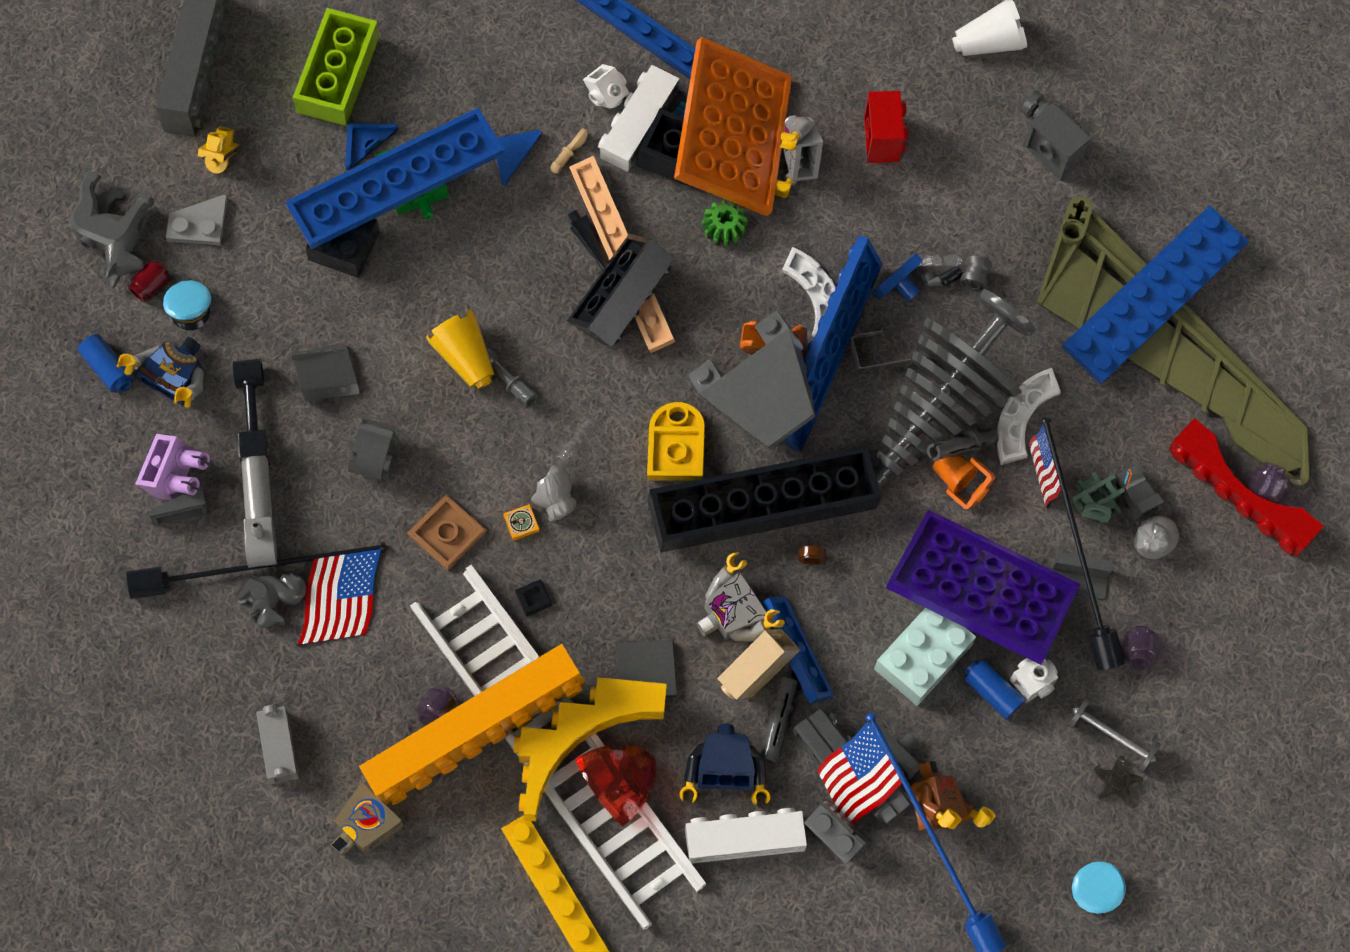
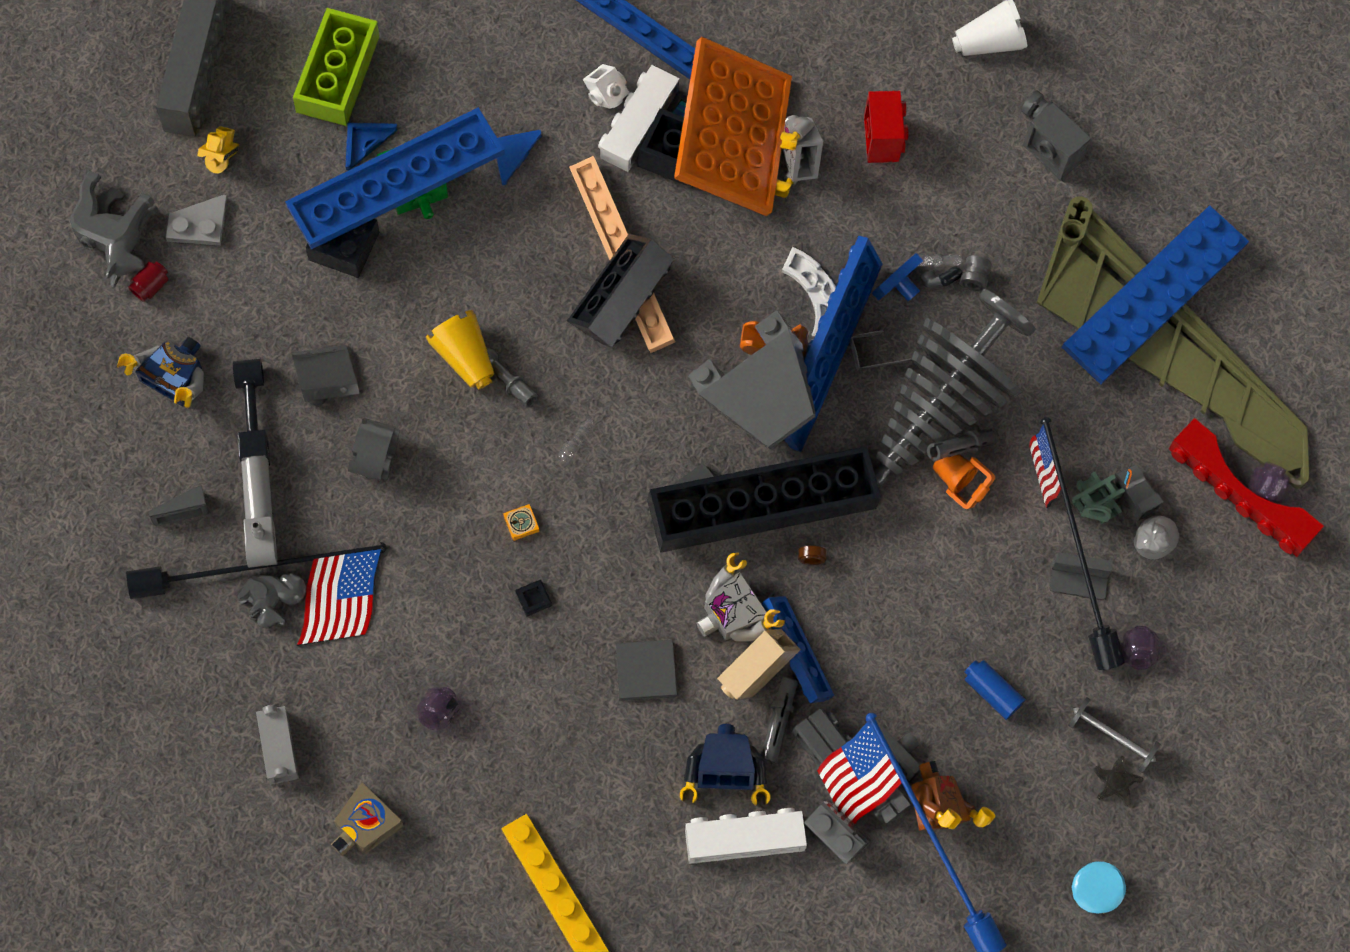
(104, 363): blue brick -> none
(167, 468): lavender brick -> none
(188, 304): medium azure piece -> none
(447, 532): medium nougat tile -> none
(473, 725): light orange brick -> none
(544, 749): yellow arch -> none
(554, 493): light grey hair -> none
(567, 153): tan piece -> none
(583, 231): black piece -> none
(619, 779): clear red brick -> none
(648, 817): white ladder -> none
(674, 446): yellow tile -> none
(734, 224): bright green gear -> none
(924, 654): light aqua brick -> none
(983, 586): dark purple plate -> none
(1017, 412): white tile -> none
(1034, 679): white brick -> none

